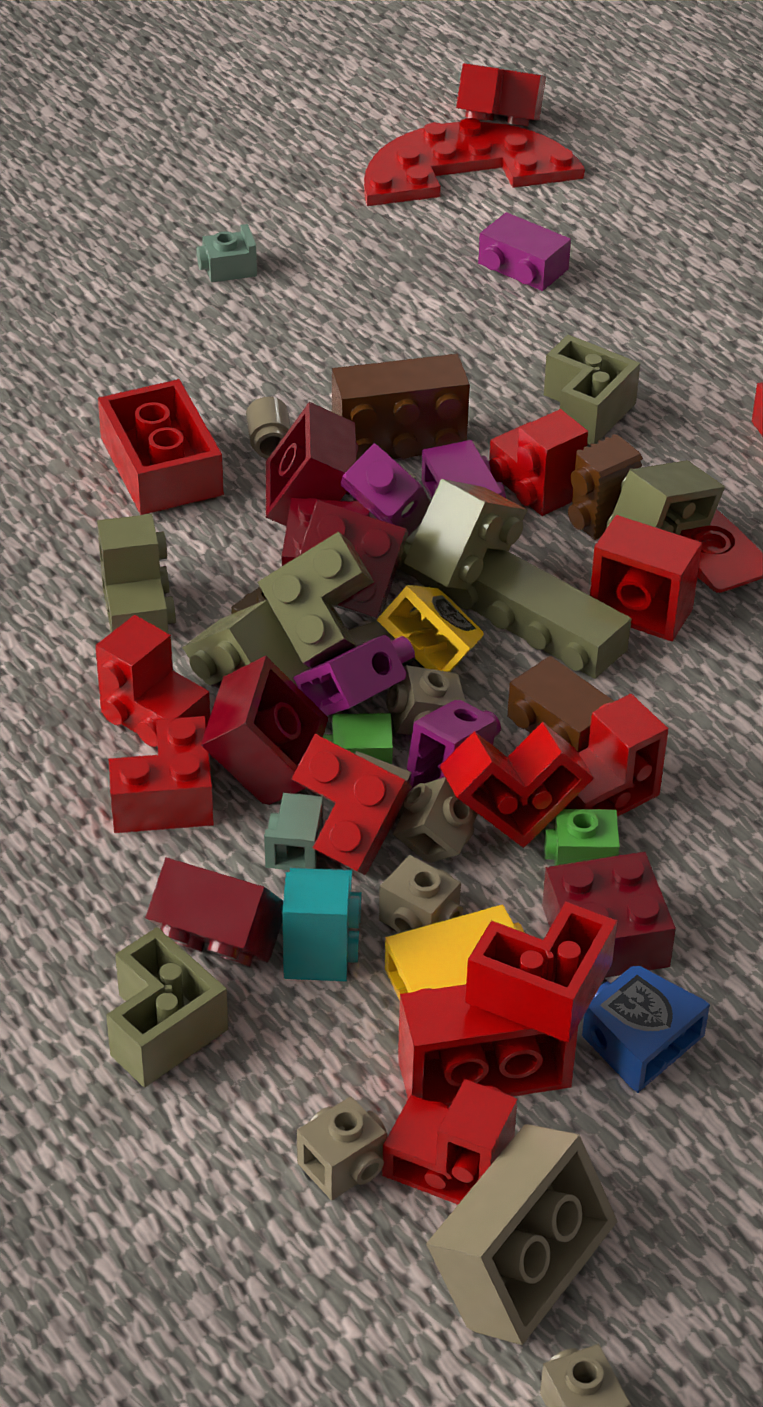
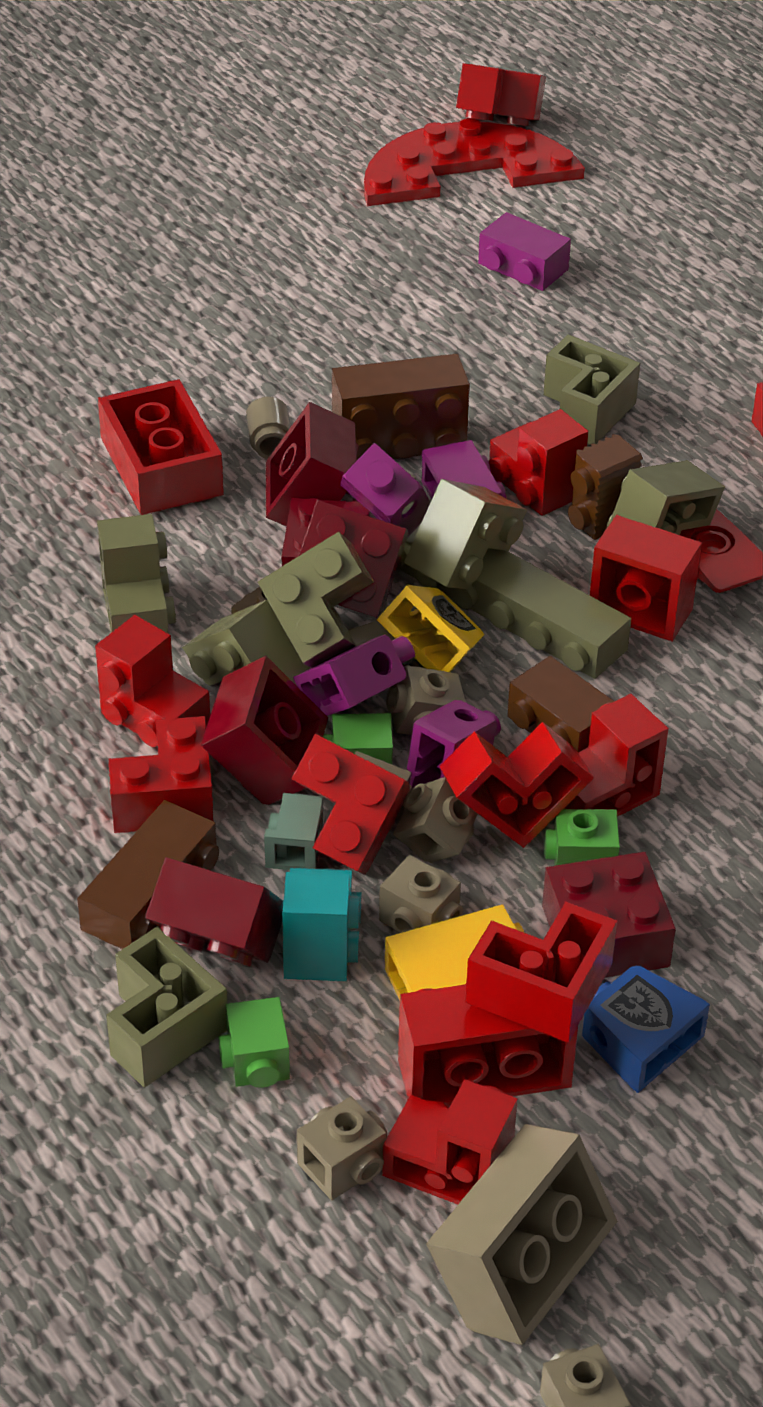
(120, 894): none -> reddish brown brick
(228, 255): sand green brick -> none
(255, 1043): none -> bright green brick

